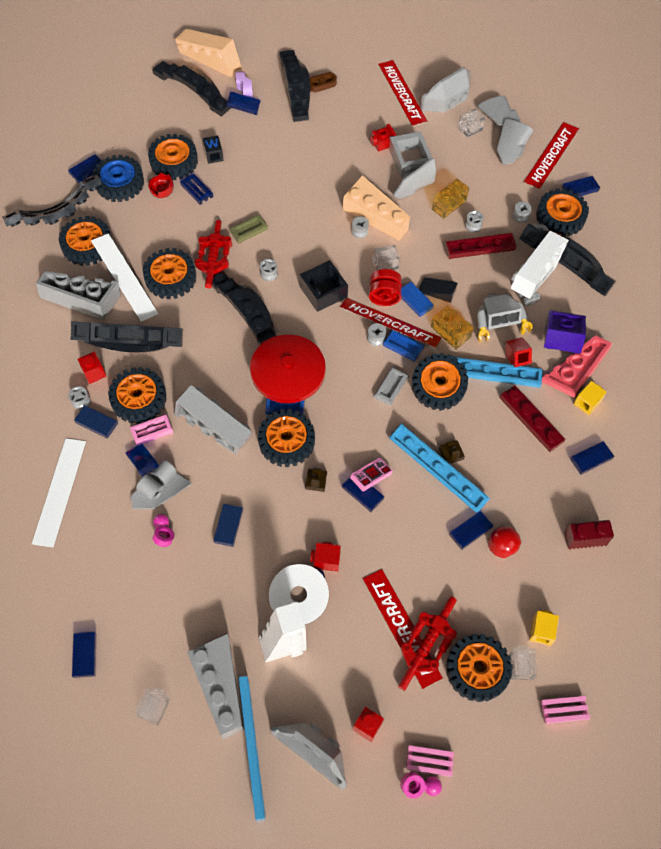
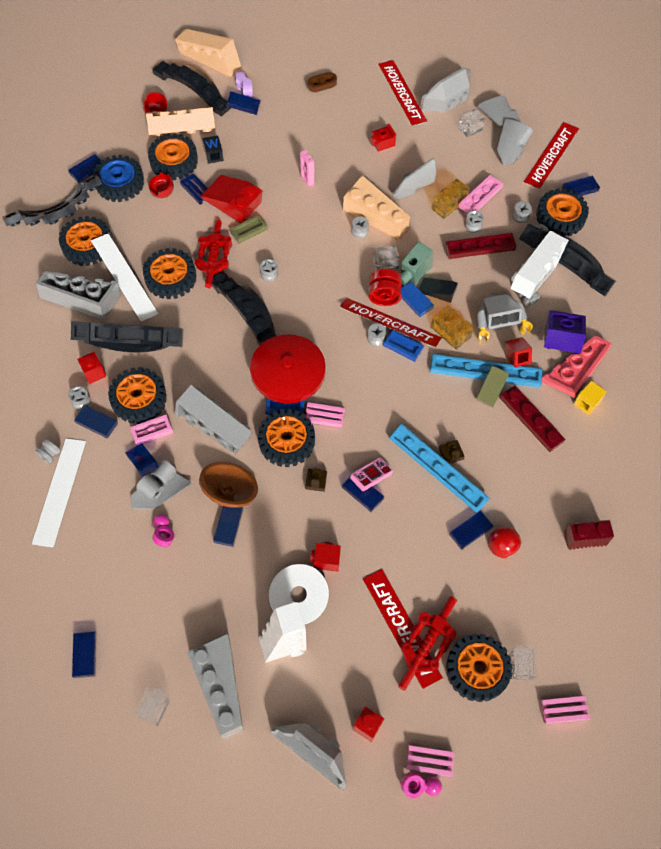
(47, 451): none -> light grey wheel
(154, 103): none -> red hair
(180, 120): none -> light nougat wedge
(228, 484): none -> dark orange dish
(233, 197): none -> red slope
(252, 749): dark azure tile -> none
(297, 83): black piece -> none
(307, 168): none -> bright pink tile
(323, 285): black container -> none
(325, 412): none -> bright pink tile
(391, 386): light grey tile -> none
(408, 142): light grey window -> none
(416, 263): none -> sand green torso
(438, 395): wheel -> none
(481, 194): none -> bright pink plate
(492, 386): none -> olive tile
(544, 627): yellow brick -> none
(592, 457): clear blue tile -> none

